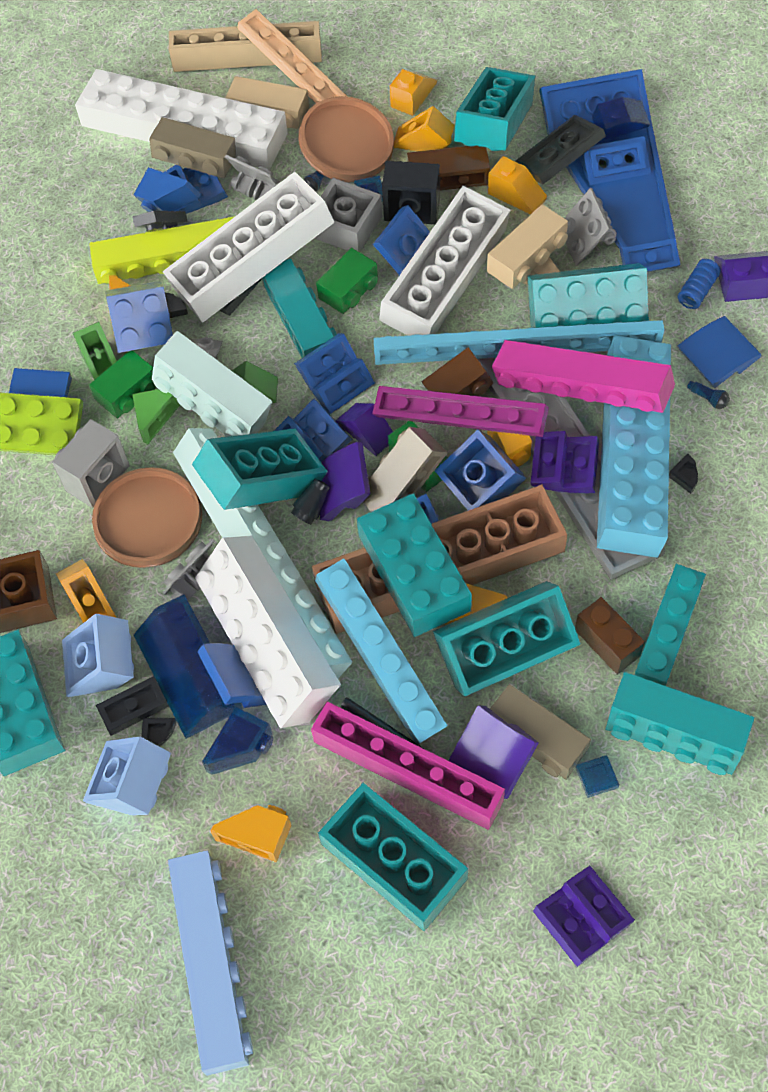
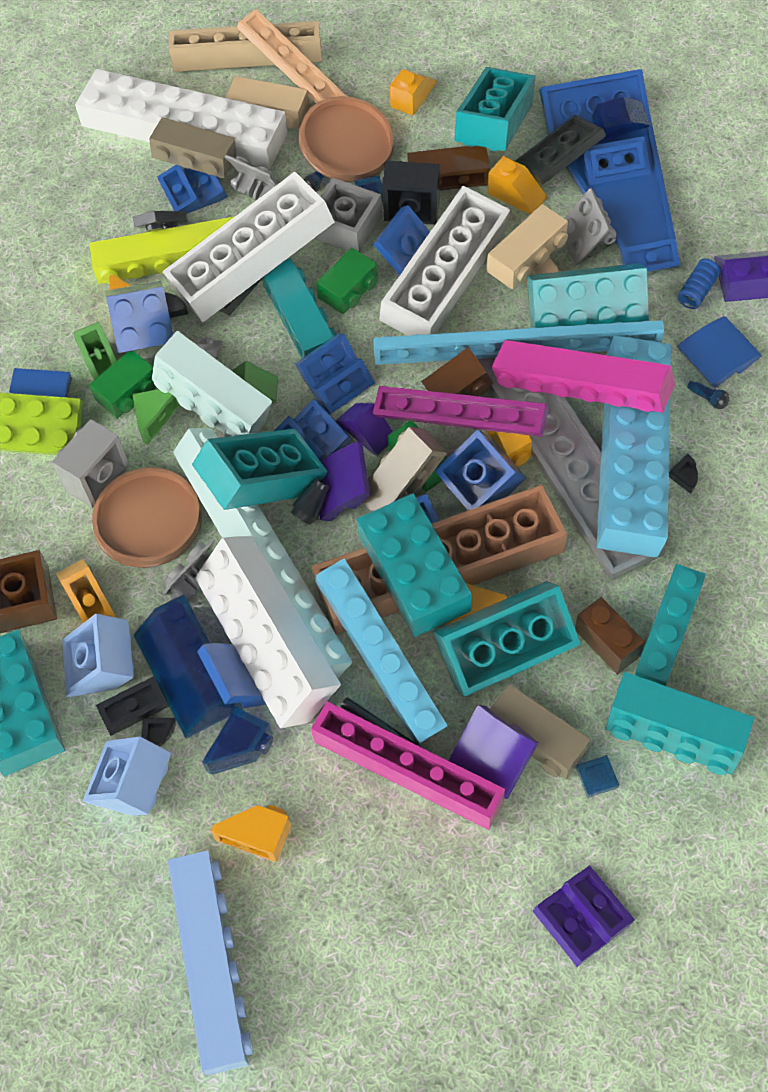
(164, 191): blue slope -> none
(393, 856): teal brick -> none
(425, 132): light orange slope -> none
(565, 462): dark purple slope -> none

